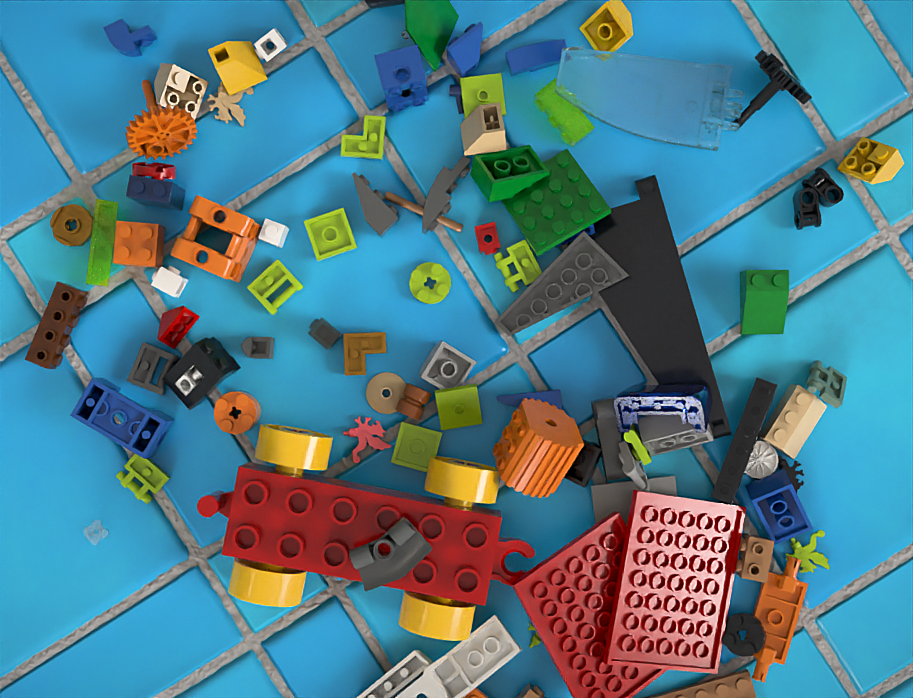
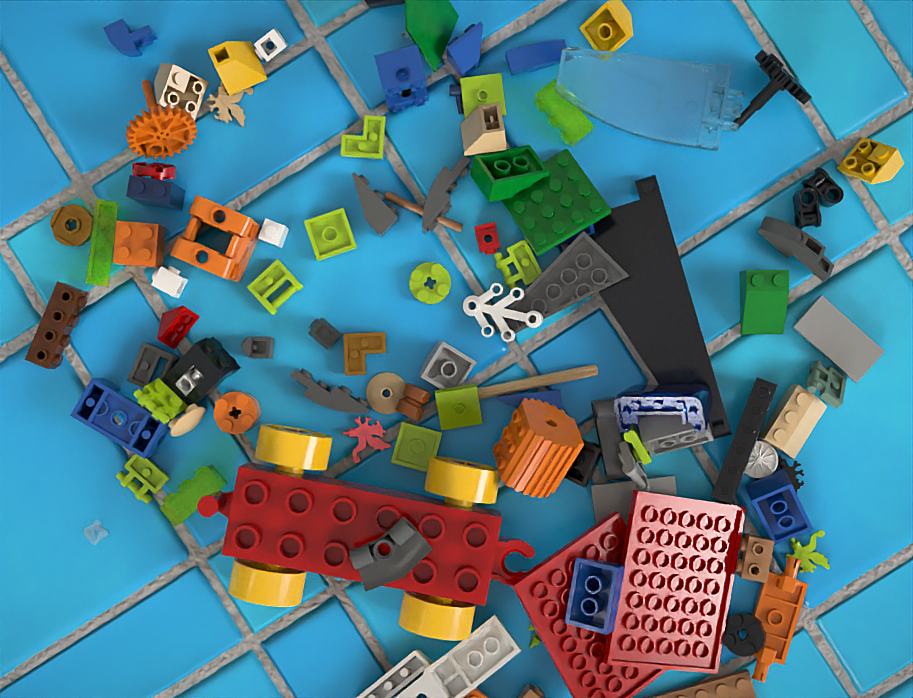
(160, 401): none -> lime plate
(184, 502): none -> clear neon green brick
(187, 421): none -> tan dish
(337, 399): none -> dark grey slope
(498, 311): none -> white plant
(537, 381): none -> tan axle
(595, 595): none -> blue slope
(794, 241): none -> dark grey slope
(838, 339): none -> light grey tile

